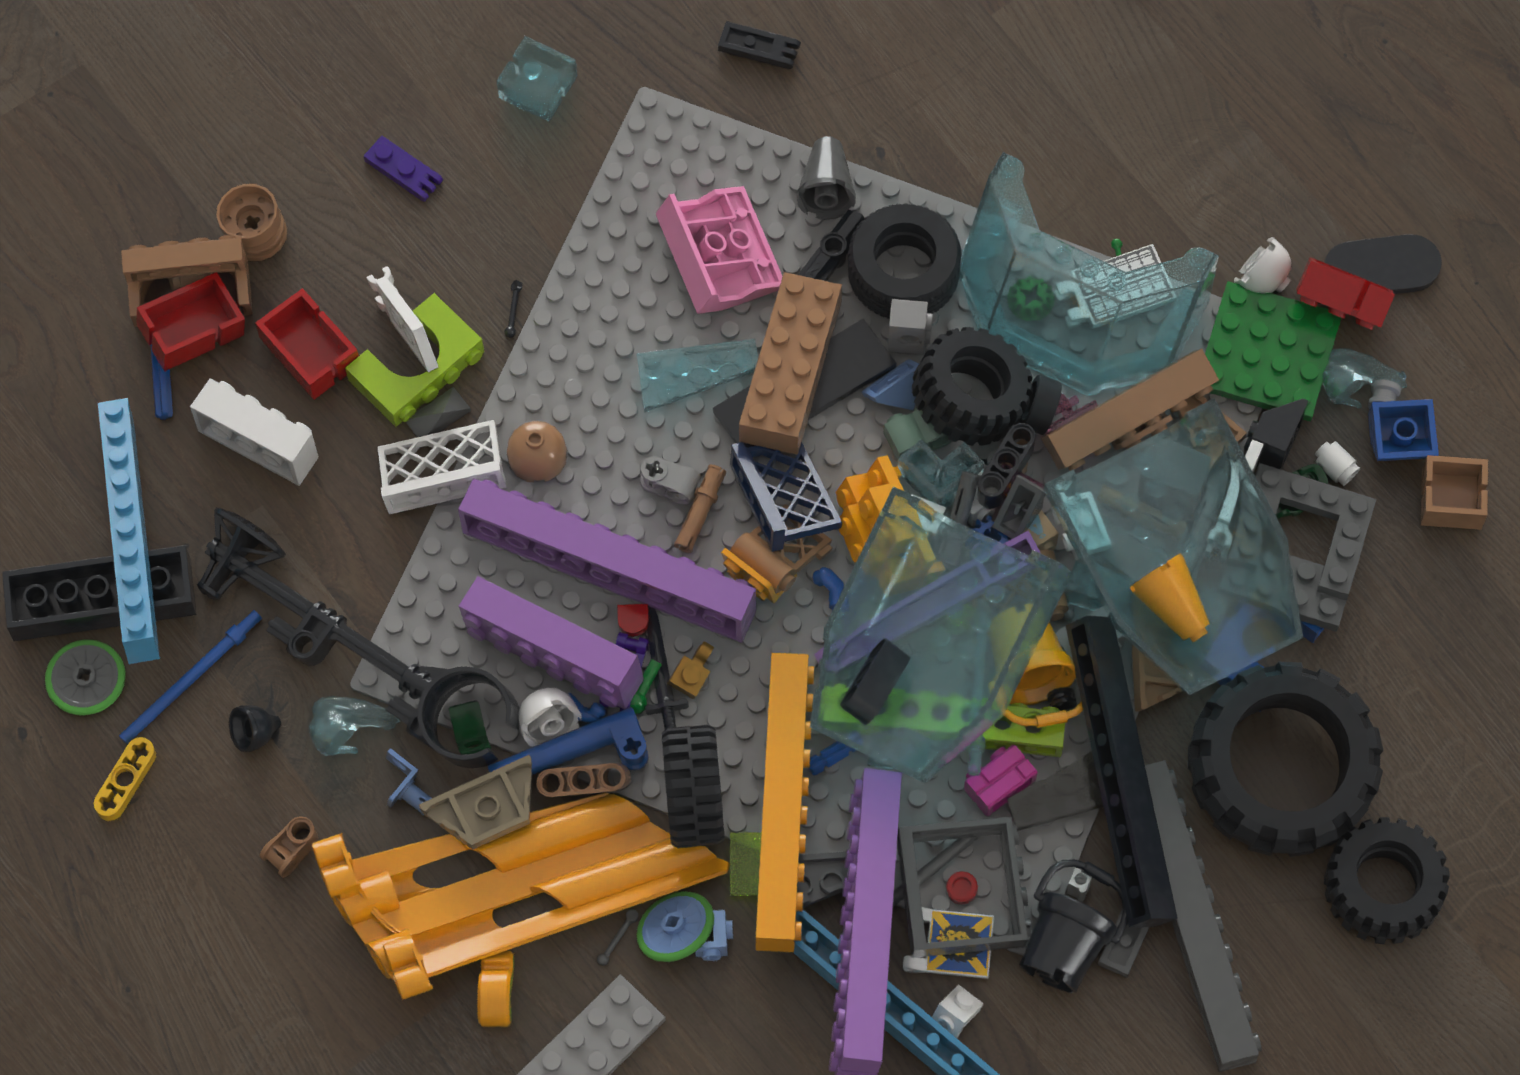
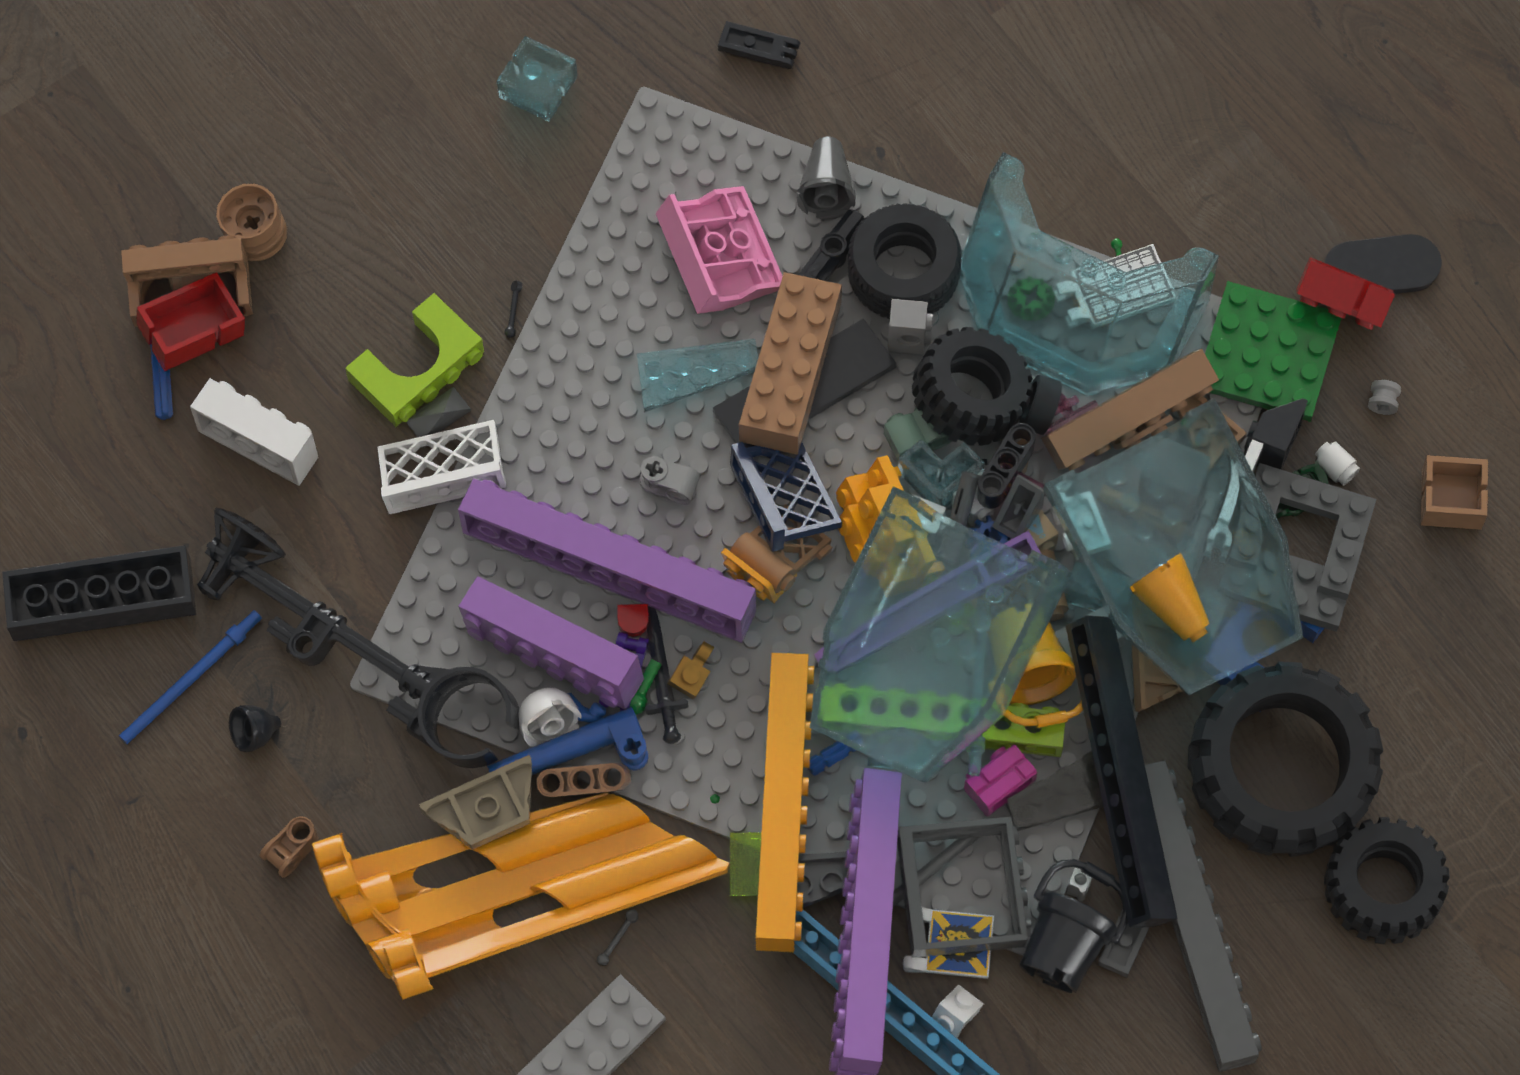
(81, 696): dark grey wheel -> none
(121, 766): yellow beam -> none
(128, 532): dark azure brick -> none
(304, 347): red piece -> none
(340, 717): clear light blue piece -> none
(402, 168): dark purple hinge -> none
(403, 318): white tile -> none
(407, 789): medium blue bracket -> none
(468, 727): dark green bracket -> none
(495, 990): light orange animal -> none
(536, 451): medium nougat cylinder -> none
(675, 926): medium blue wheel -> none
(693, 786): black tyre -> none
(704, 498): medium nougat pin -> none
(721, 932): light blue bracket -> none
(831, 581): blue arm -> none
(875, 681): black beam -> none
(894, 387): medium blue slope -> none
(962, 887): red tile -> none
(1062, 698): black bush -> none
(1266, 269): white cylinder -> none
(1351, 370): clear light blue piece -> none
(1403, 429): blue slope -> none

